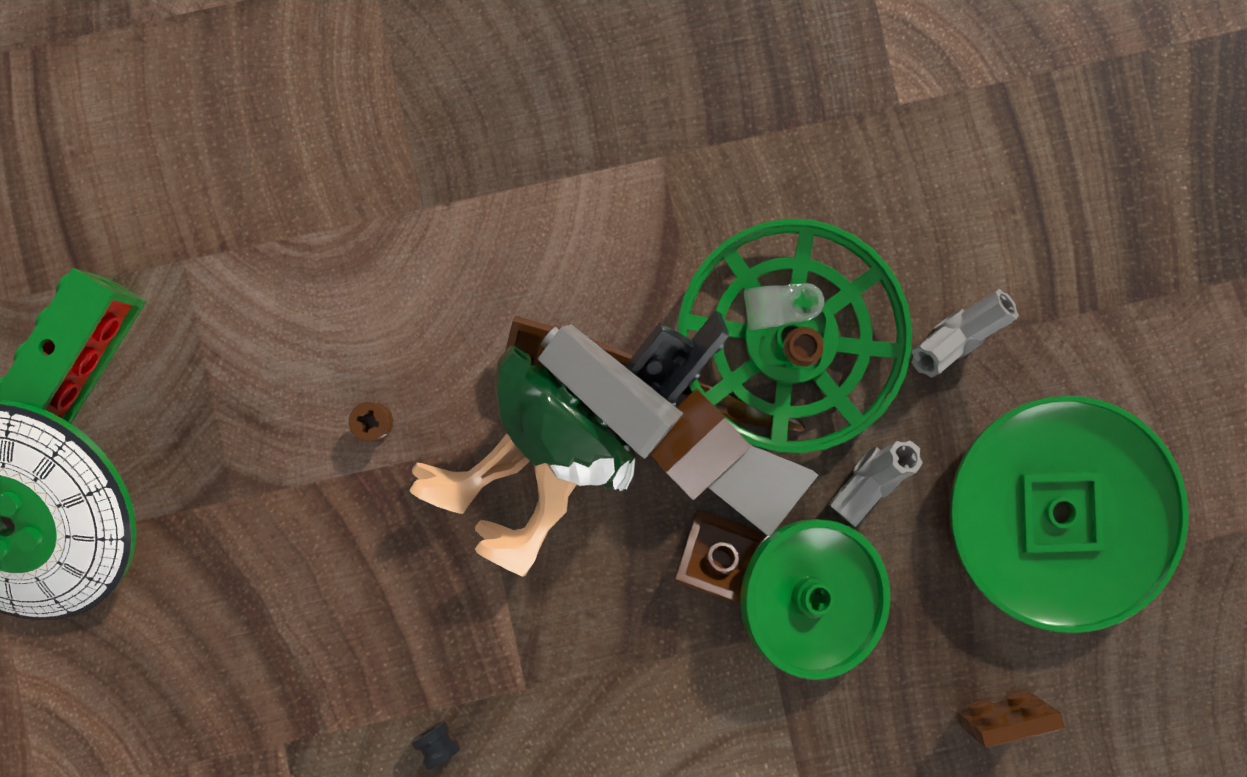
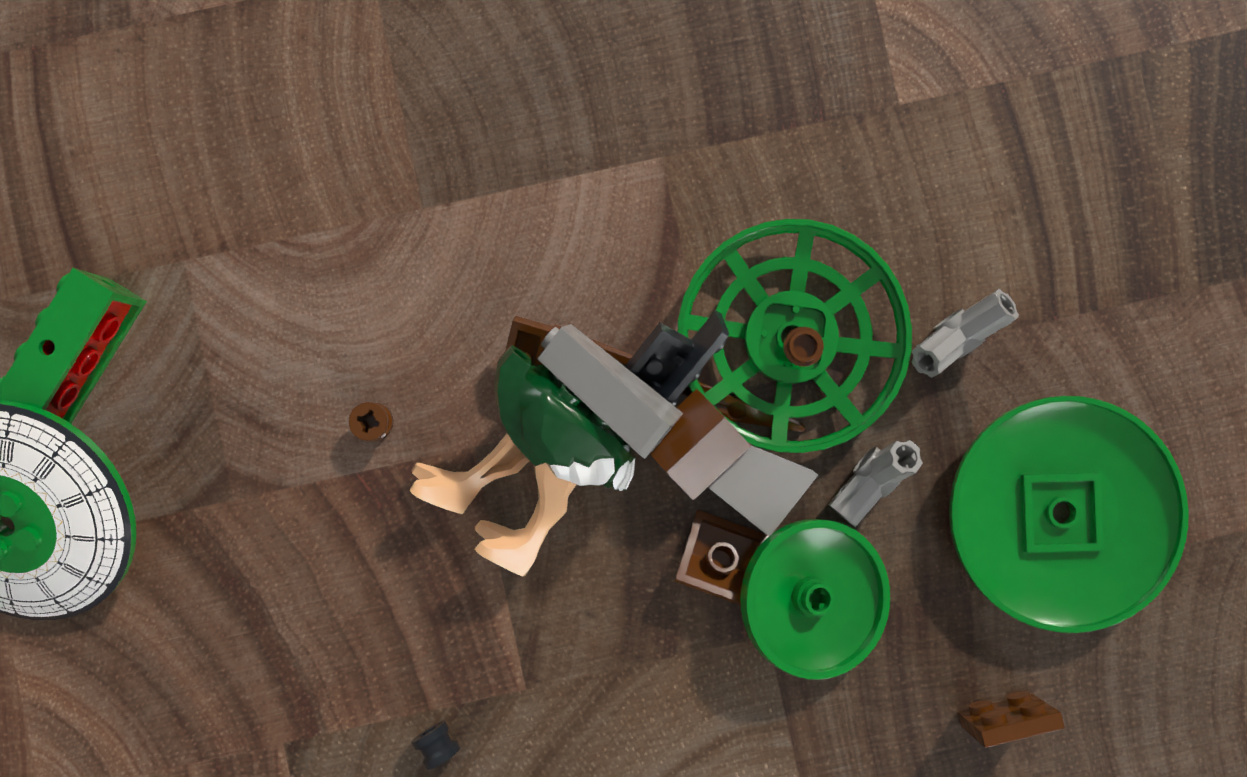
(775, 305): clear piece -> none

